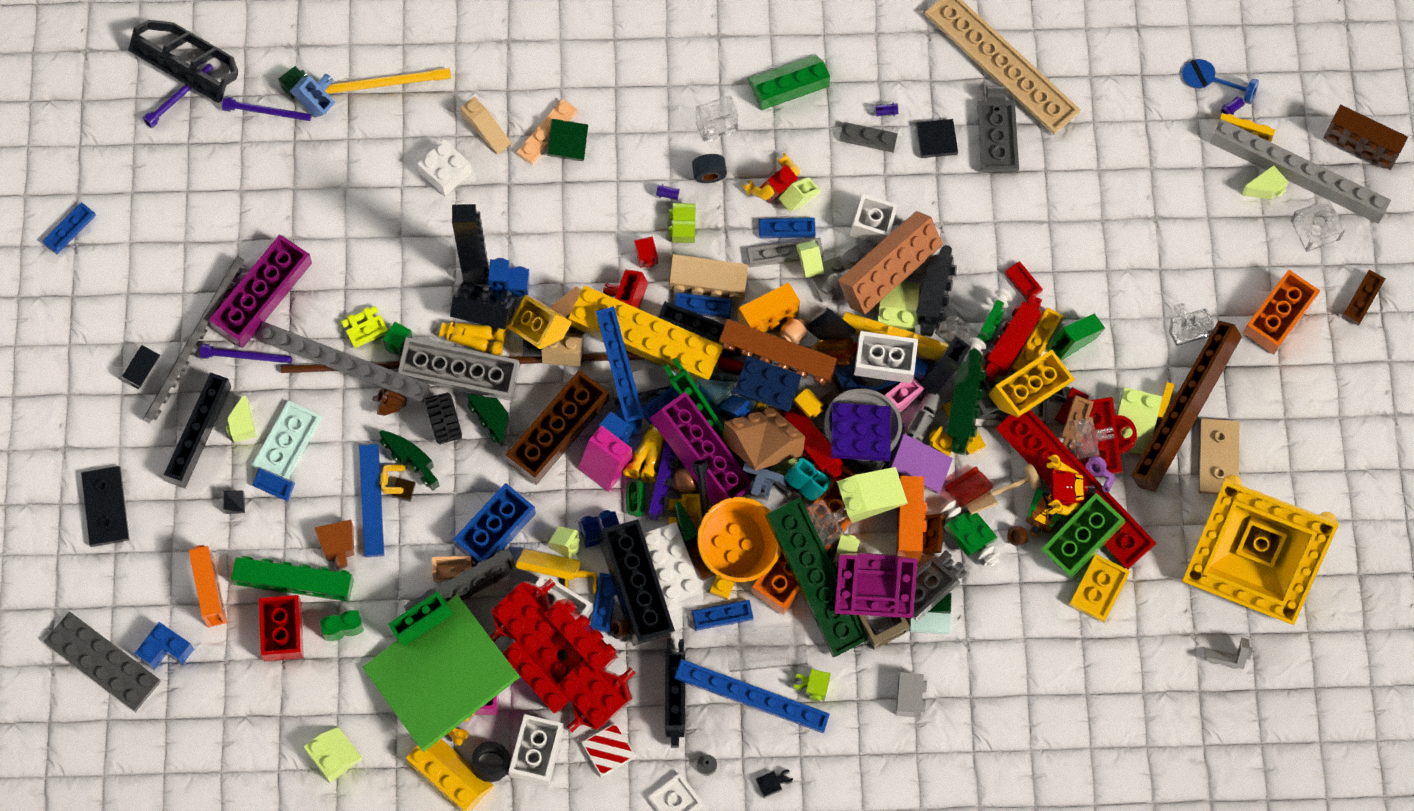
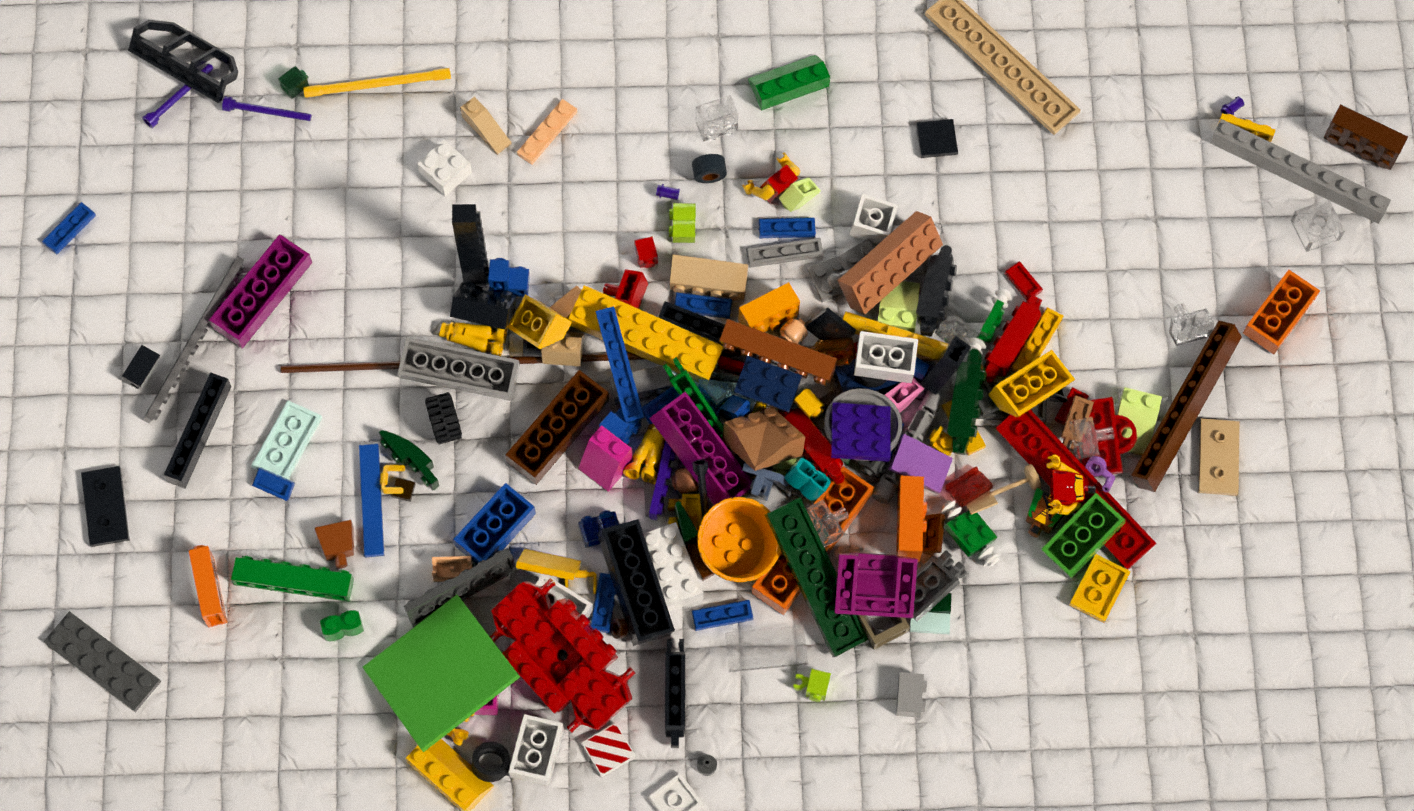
(163, 642): blue brick -> none
(209, 351): dark purple piece -> none
(234, 502): black slope -> none
(241, 422): yellowish green slope -> none
(281, 628): red brick -> none
(313, 94): medium blue brick -> none
(332, 753): yellowish green slope -> none
(343, 362): flat silver plate -> none
(366, 331): neon yellow plate -> none
(389, 401): reddish brown brick -> none
(395, 338): green brick -> none
(420, 618): green brick -> none
(491, 415): dark green slope -> none
(565, 542): yellowish green slope -> none
(567, 140): dark green tile -> none
(635, 497): green plate -> none
(722, 588): yellow plate -> none
(751, 696): blue tile -> none
(771, 784): black plate -> none
(810, 258): yellowish green slope -> none
(846, 544): yellowish green slope -> none
(868, 137): dark grey plate -> none
(872, 493): yellowish green slope -> none
(887, 109): dark purple pin -> none
(997, 132): dark grey hinge -> none
(1017, 535): reddish brown tile -> none
(1076, 336): green slope -> none
(1165, 401): yellow tile -> none
(1202, 73): blue piece -> none
(1232, 660): light grey bracket -> none
(1260, 551): yellow piece -> none
(1267, 185): yellowish green slope -> none
(1363, 297): reddish brown plate -> none

